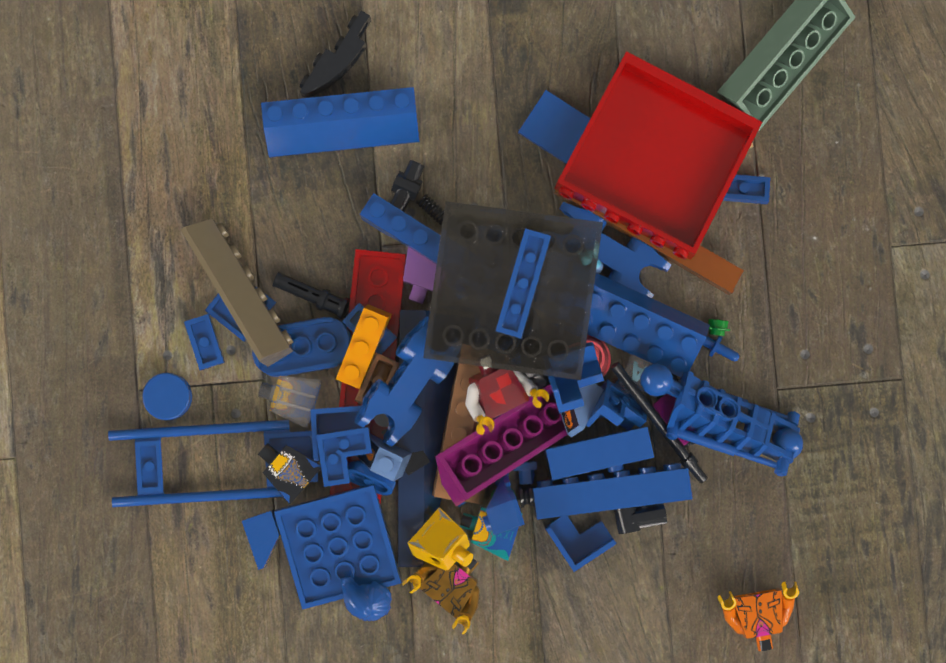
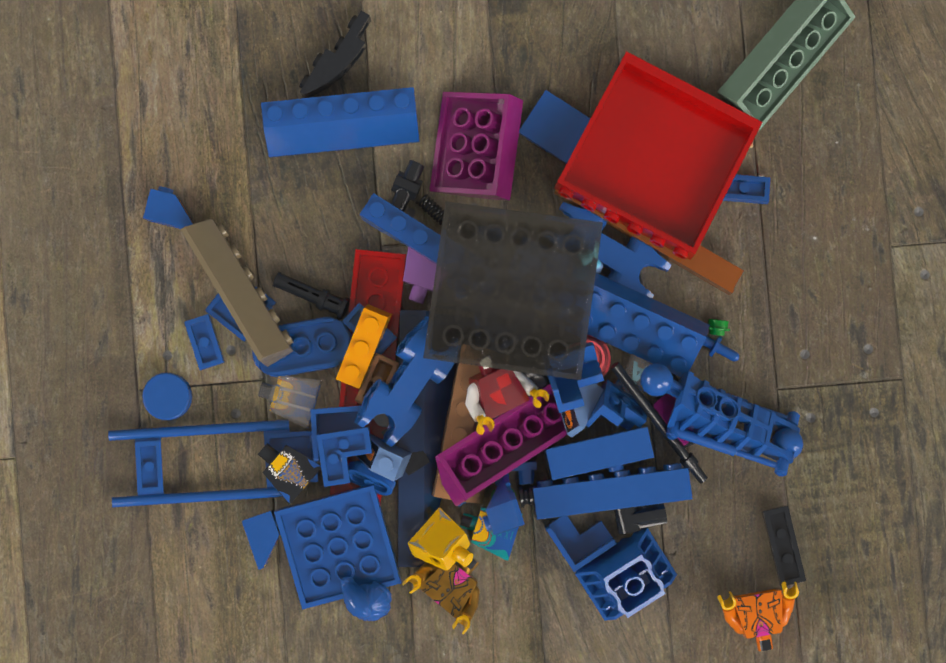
(166, 209): none -> blue slope
(476, 145): none -> magenta slope
(523, 283): blue plate -> none
(627, 576): none -> blue slope
(784, 545): none -> black plate

